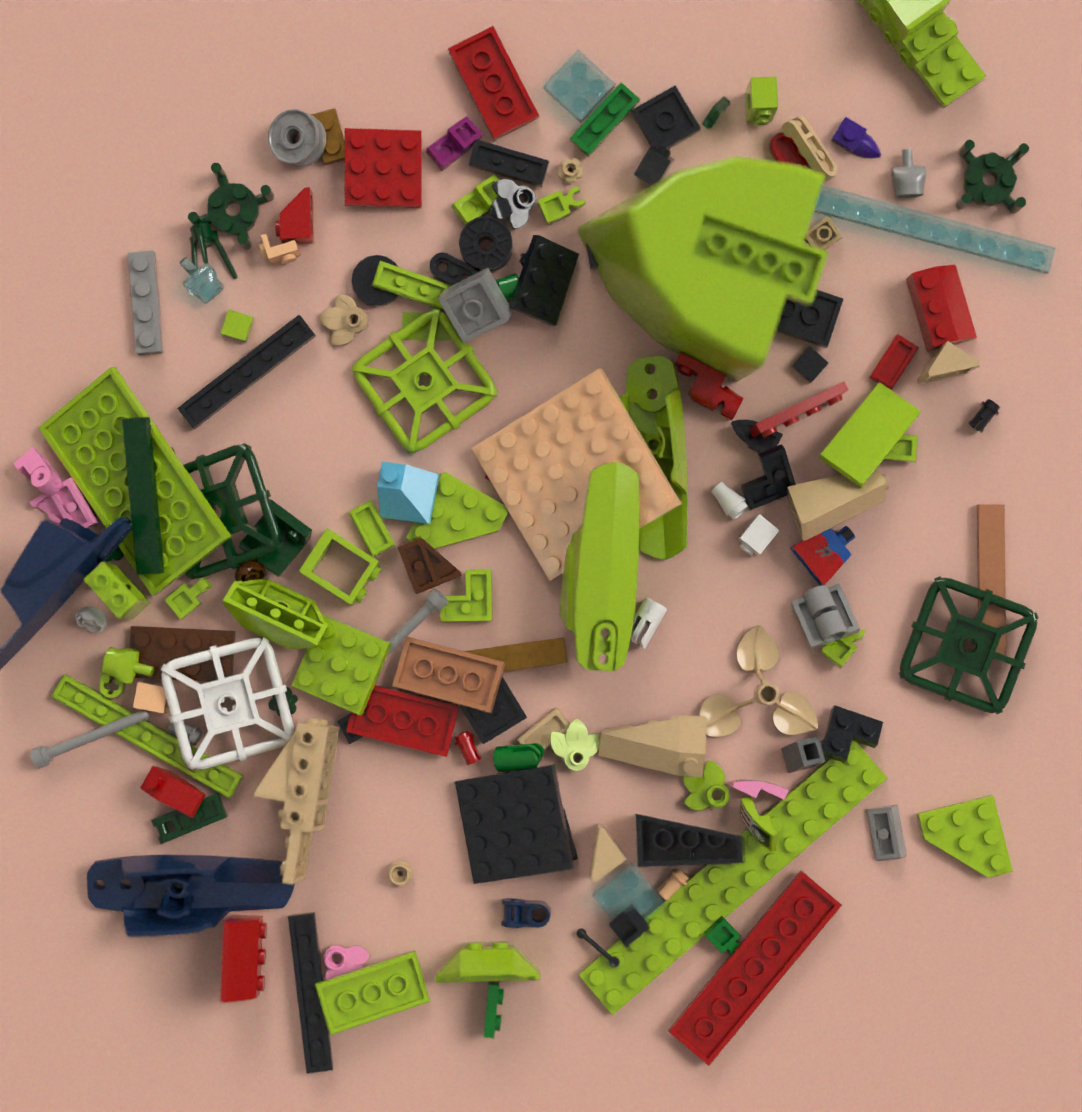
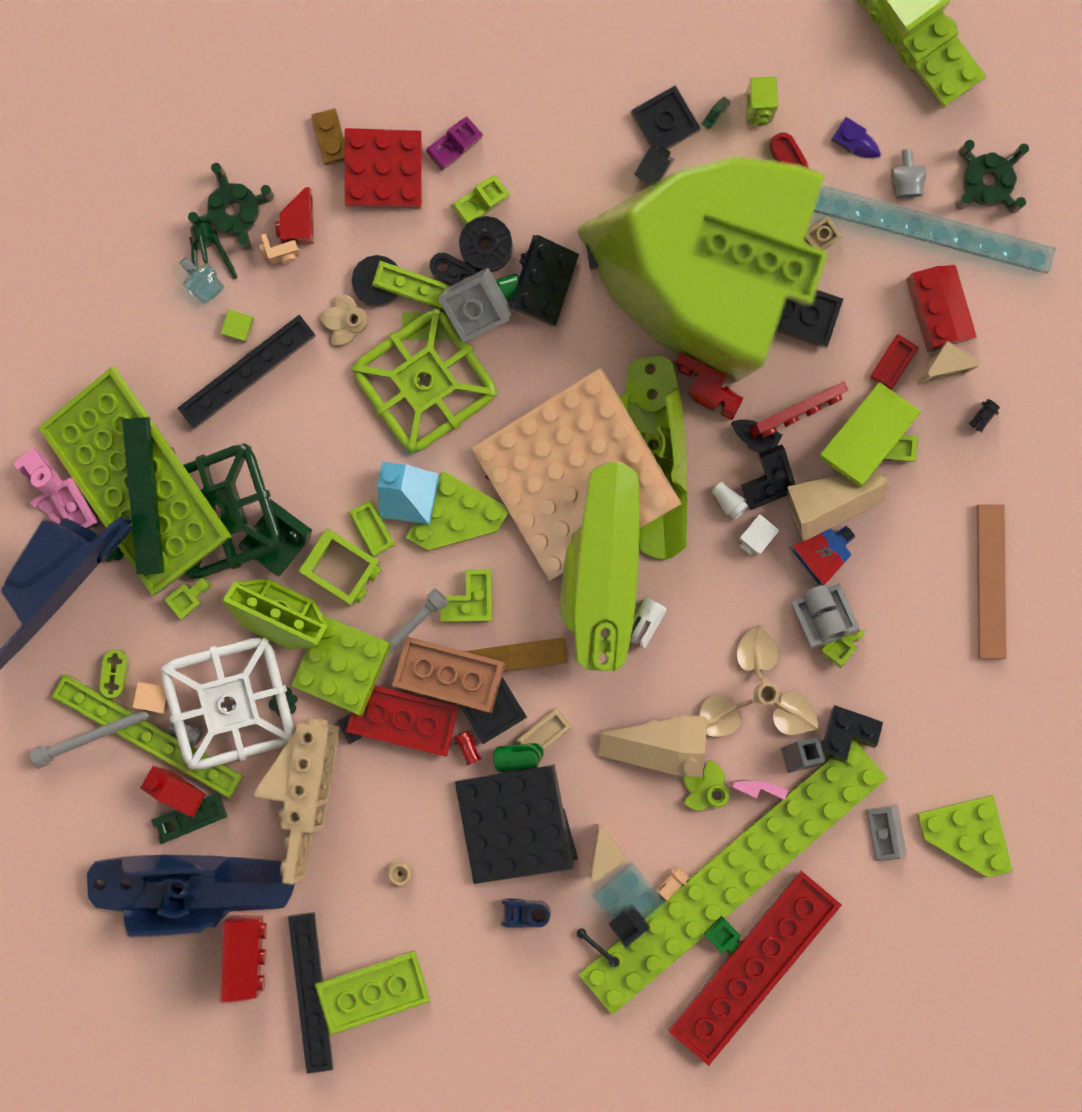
(91, 618): white plate -> none
(110, 585): lime window -> none
(124, 664): lime piece -> none
(145, 302): light grey plate -> none
(162, 645): reddish brown plate -> none
(250, 571): reddish brown plate -> none
(283, 133): light grey wheel -> none
(352, 959): bright pink plate -> none
(425, 565): reddish brown wing -> none
(487, 963): lime wedge -> none
(493, 83): red plate -> none
(493, 1021): green plate -> none
(508, 202): plate -> none
(509, 163): black plate -> none
(556, 206): lime plate -> none
(567, 163): tan plate -> none
(575, 741): yellowish green plate -> none
(579, 86): clear light blue plate -> none
(604, 119): green plate -> none
(676, 844): black wedge -> none
(759, 826): lime slope -> none
(810, 146): tan plate -> none
(810, 364): black tile -> none
(961, 629): dark green plate -> none

